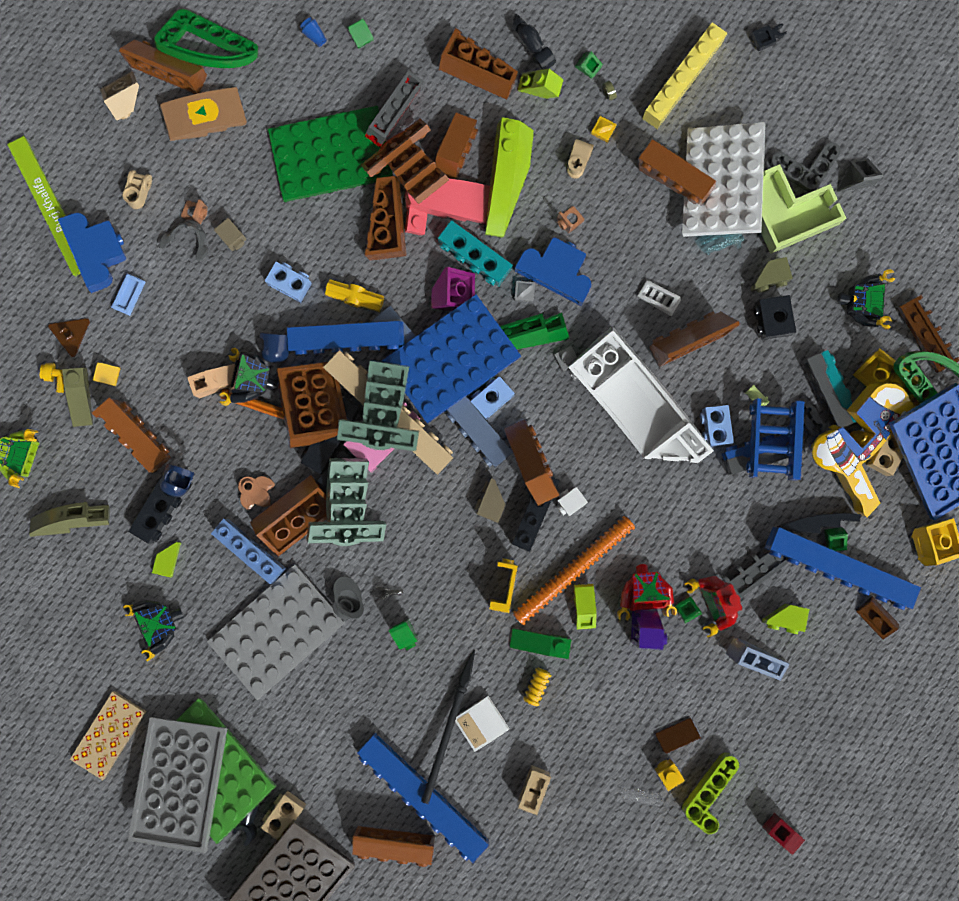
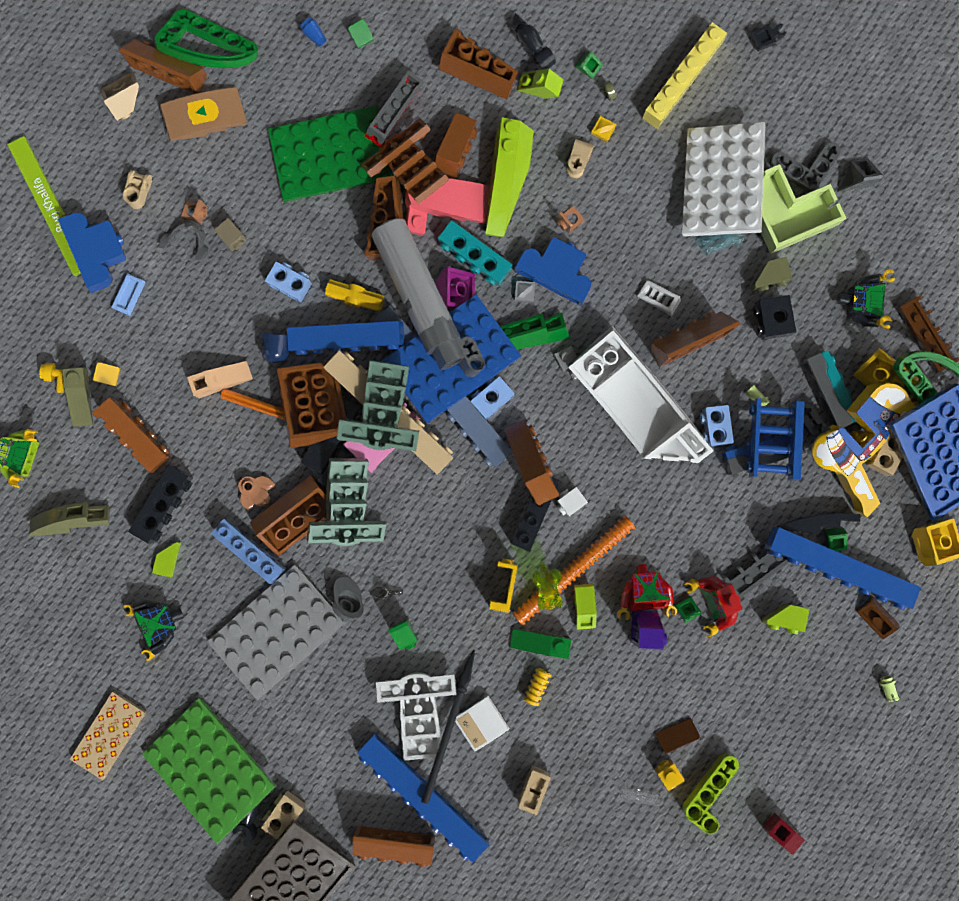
(70, 334): reddish brown piece -> none
(175, 480): dark blue helmet -> none
(177, 784): light grey plate -> none
(248, 378): black torso -> none
(418, 710): none -> white slope
(424, 300): none -> light grey piece
(492, 503): dark tan slope -> none
(547, 585): none -> clear neon green animal
(676, 173): dark orange wedge -> none
(756, 659): sand blue slope -> none
(889, 688): none -> yellowish green pin

